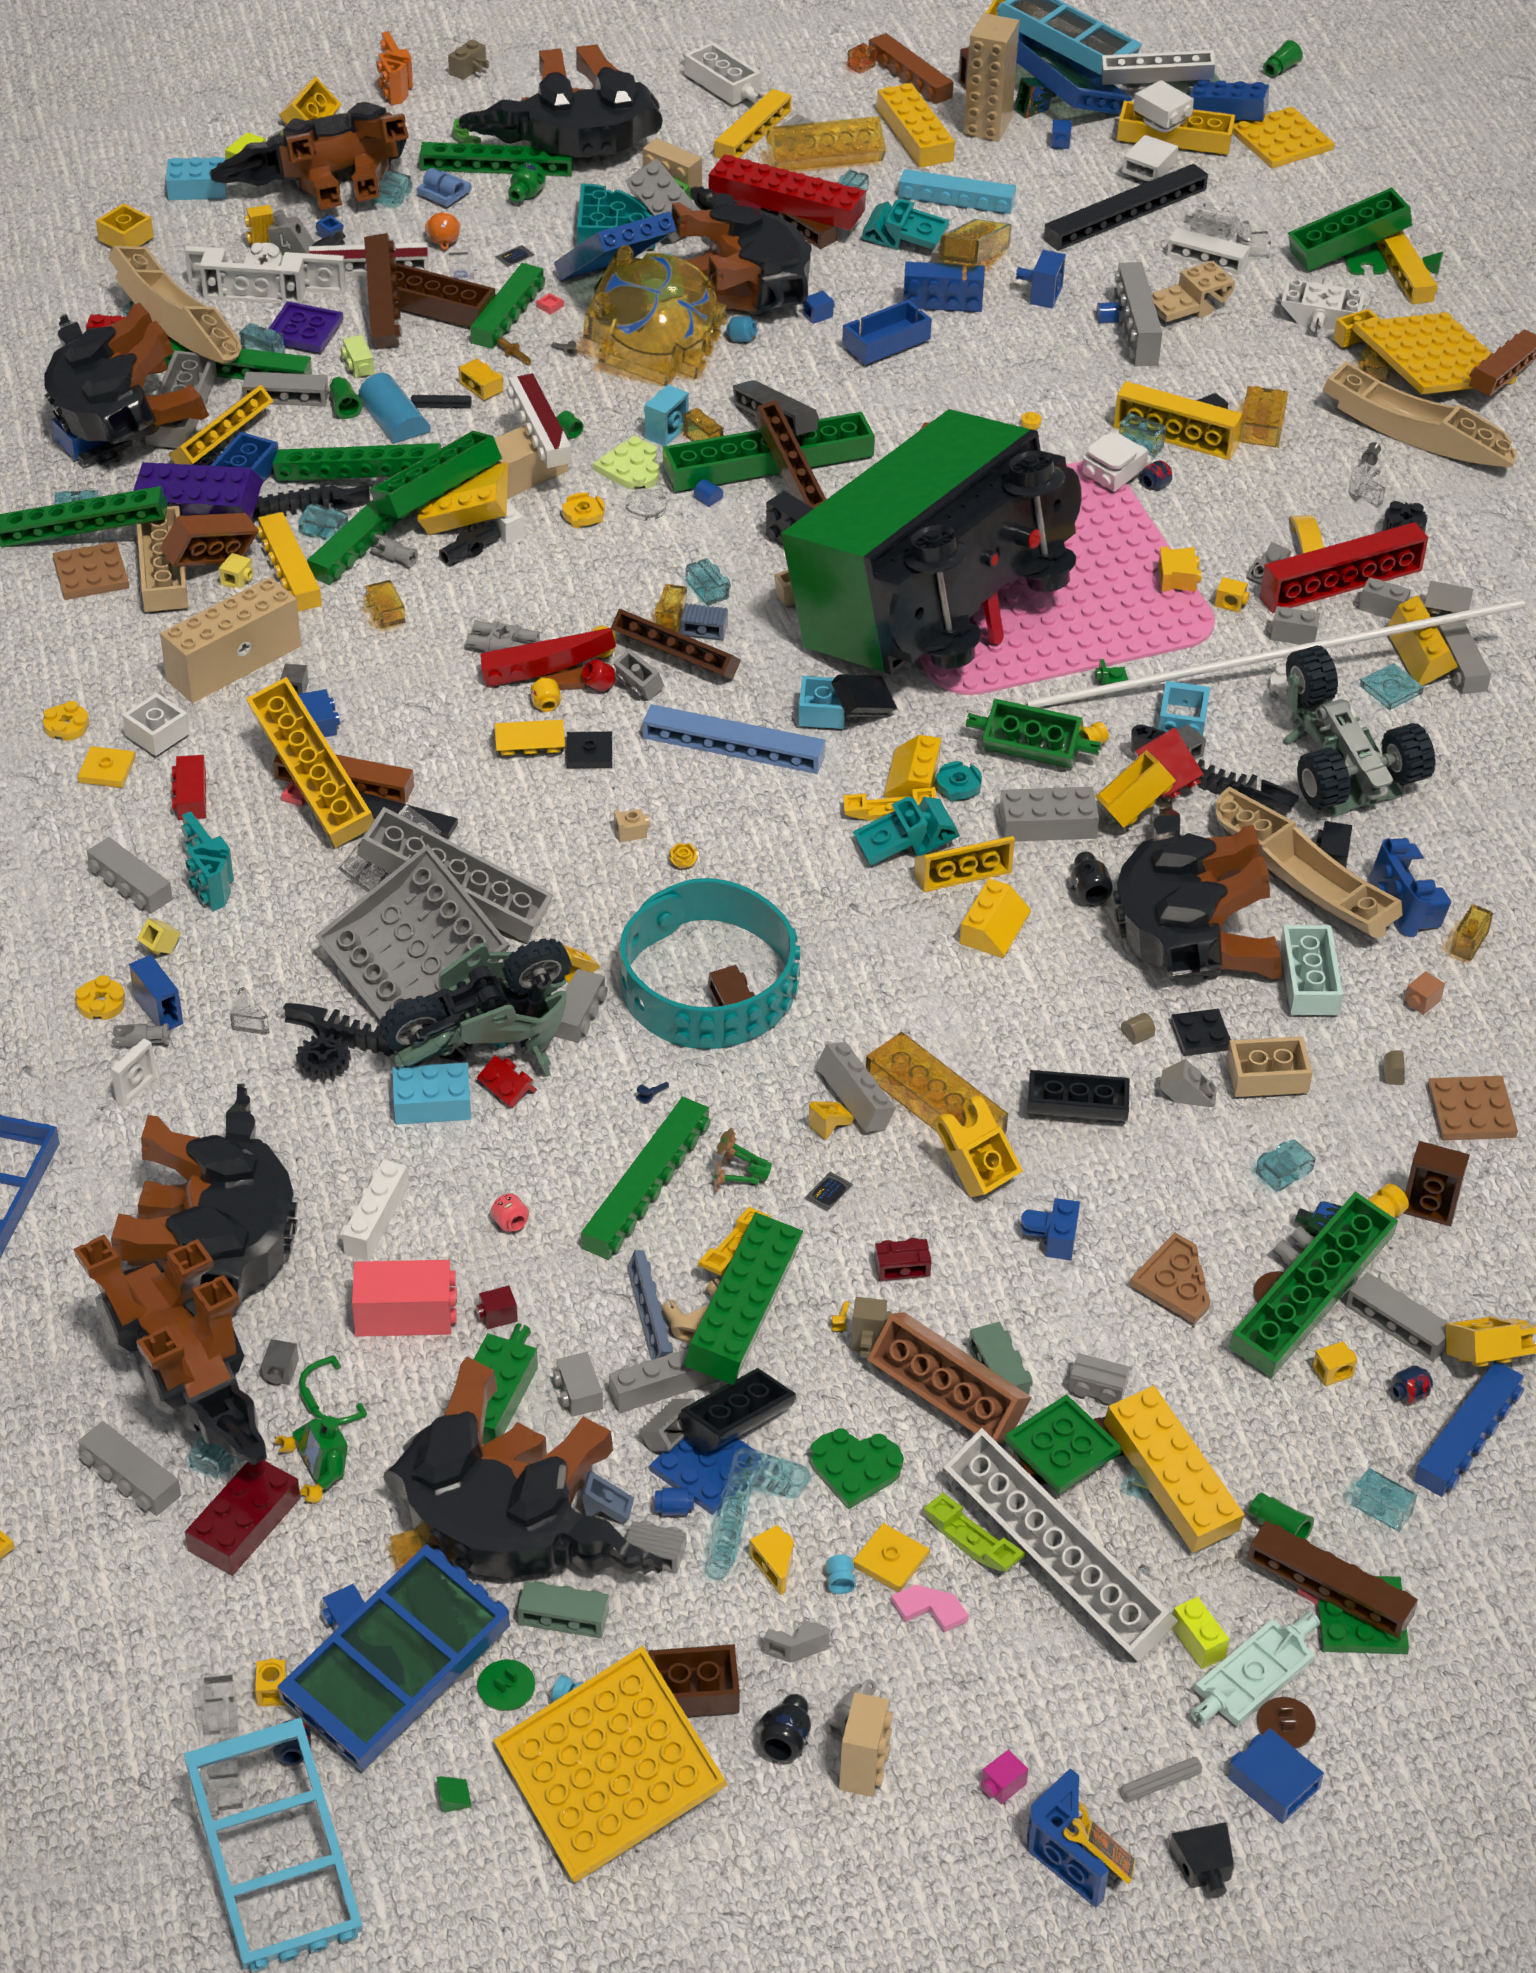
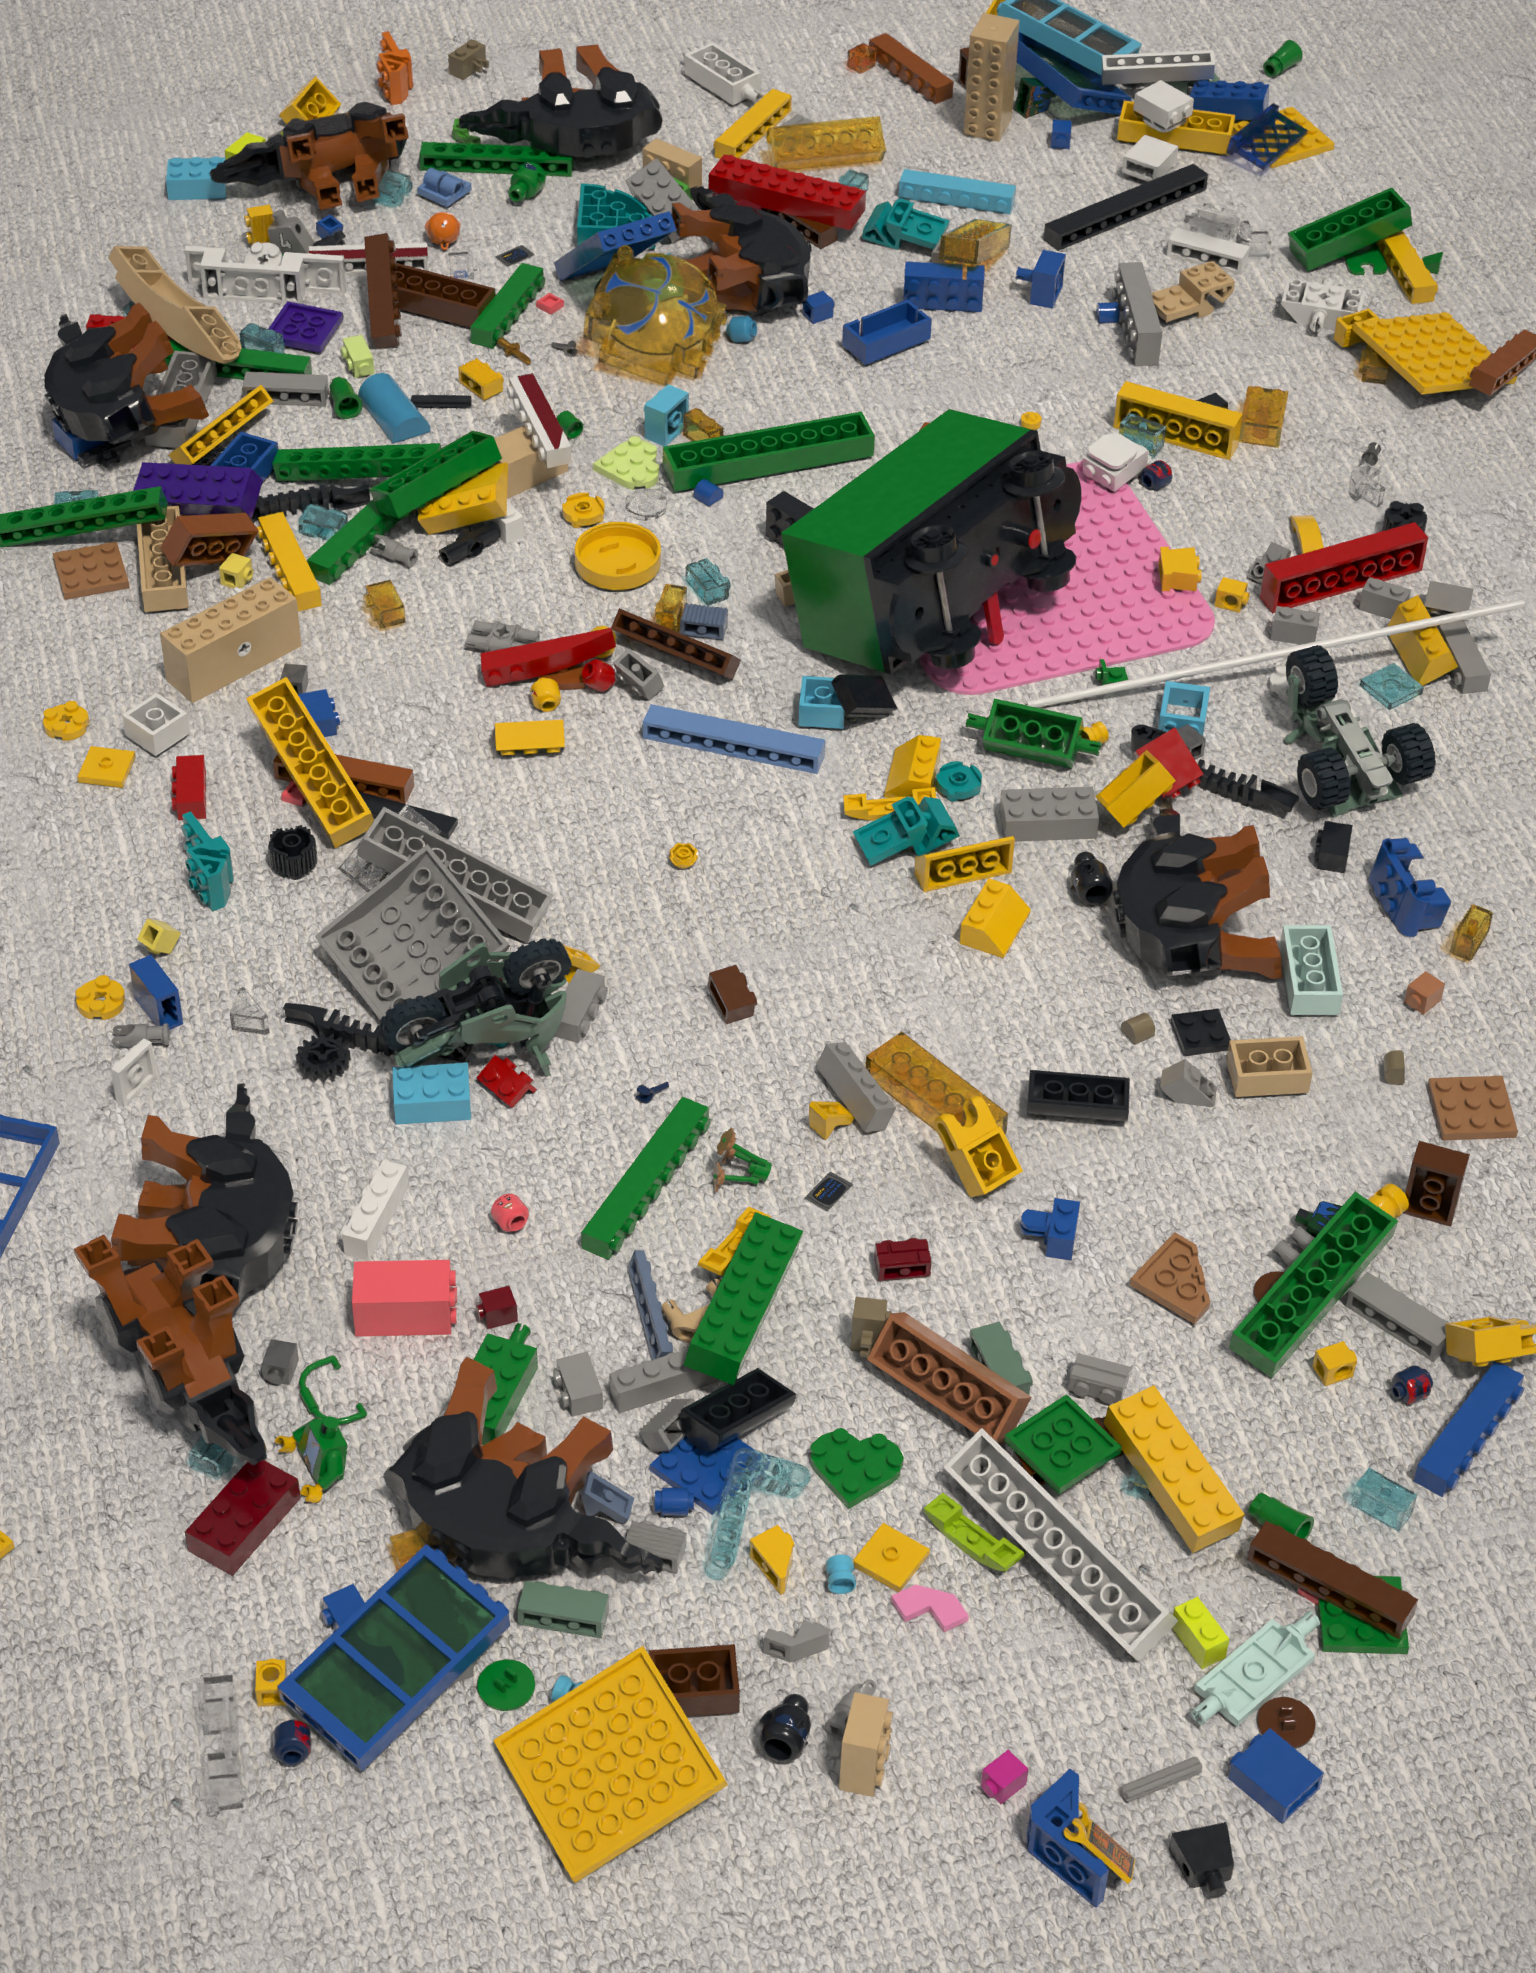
(124, 227): yellow brick -> none
(129, 875): light grey brick -> none
(129, 1468): light grey brick -> none
(241, 1746): medium azure window -> none
(292, 851): none -> black brick
(453, 1793): green slope -> none
(589, 749): black plate -> none
(617, 555): none -> yellow piece
(631, 825): tan brick -> none
(718, 1025): teal piece -> none
(788, 454): reddish brown brick -> none
(798, 415): dark grey brick -> none
(839, 1321): yellow hand -> none
(915, 125): yellow brick -> none
(1255, 130): none -> fence
(1285, 1165): clear light blue brick -> none
(1309, 868): tan slope -> none
(1419, 422): tan slope -> none

